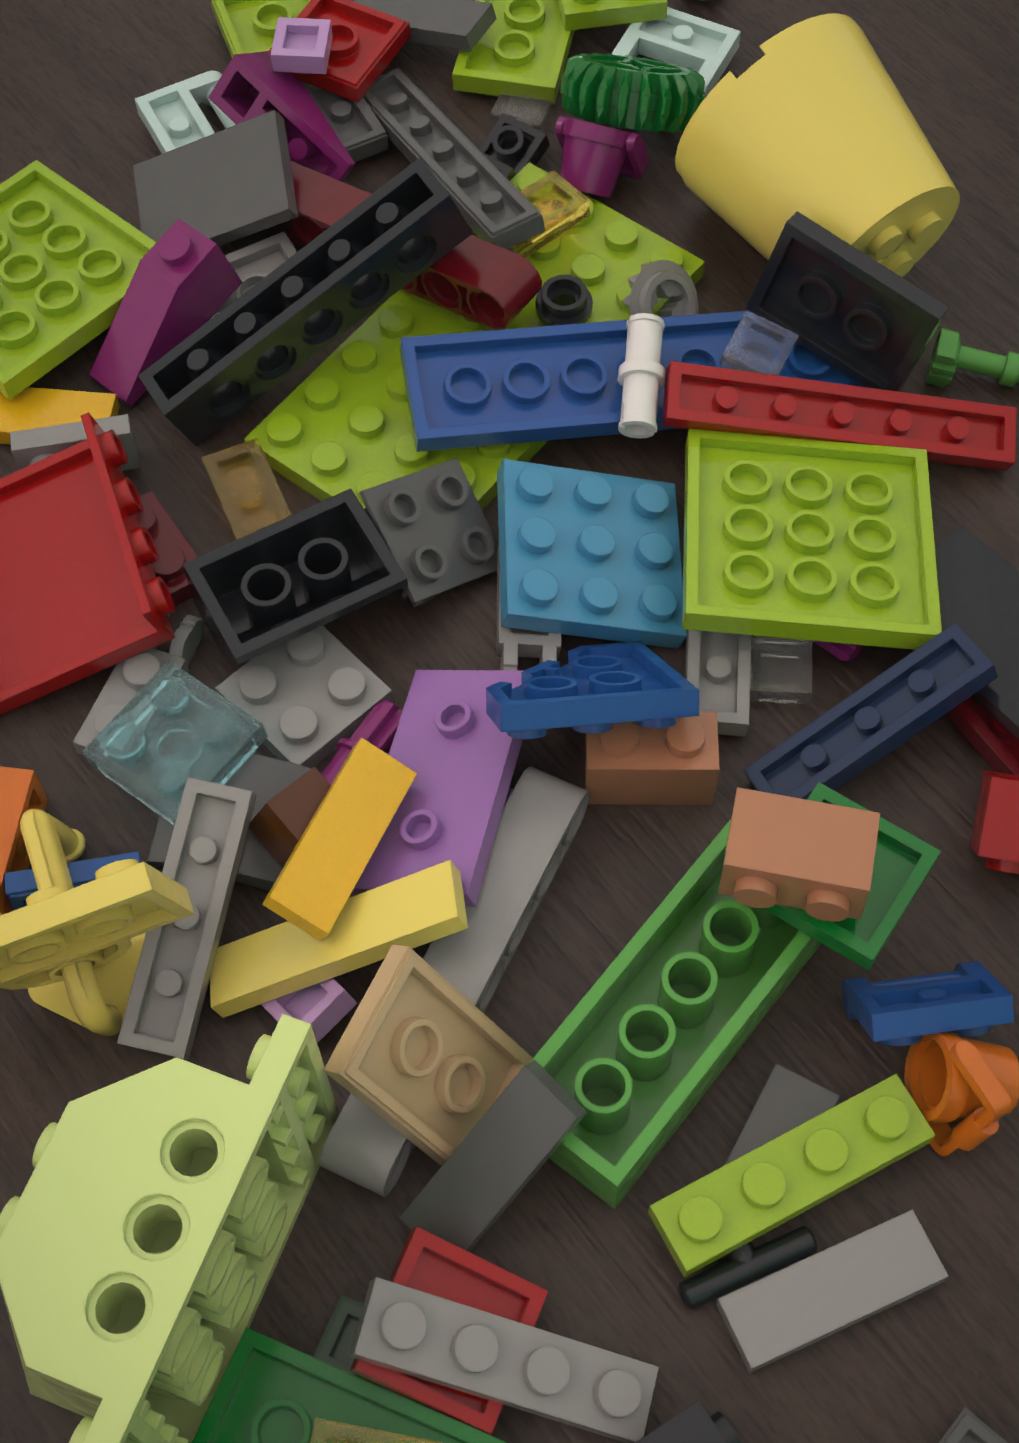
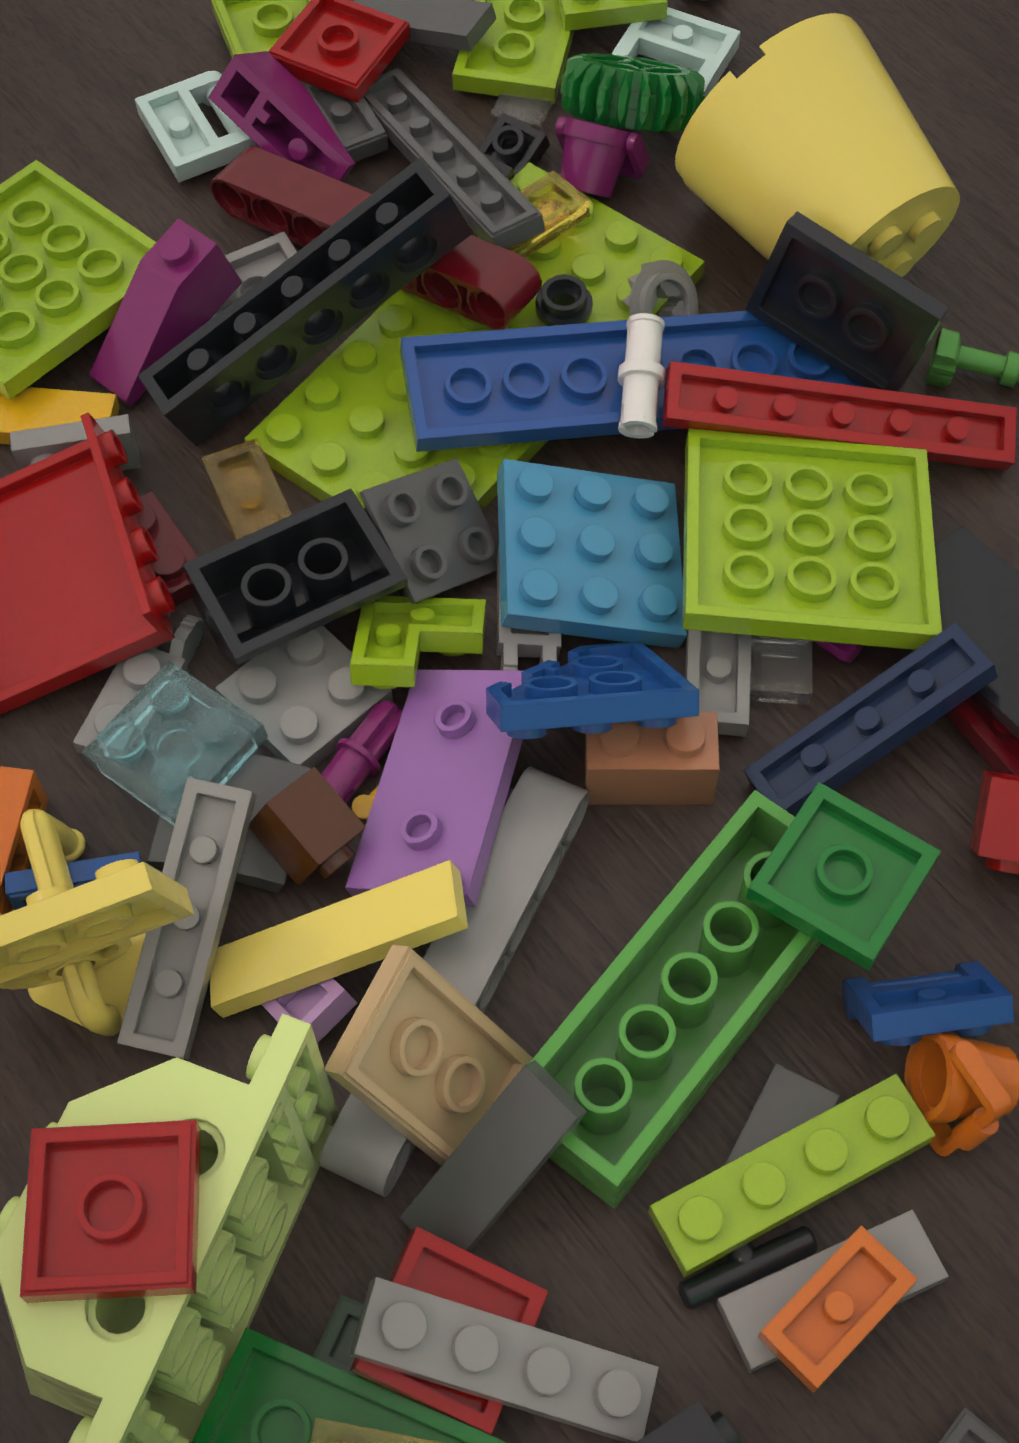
(111, 1211): none -> red tile
(220, 183): dark grey tile -> none
(301, 45): lavender plate -> none
(340, 840): yellow tile -> none
(396, 631): none -> lime plate
(758, 346): clear tile -> none
(799, 855): nougat brick -> none
(837, 1308): none -> orange plate

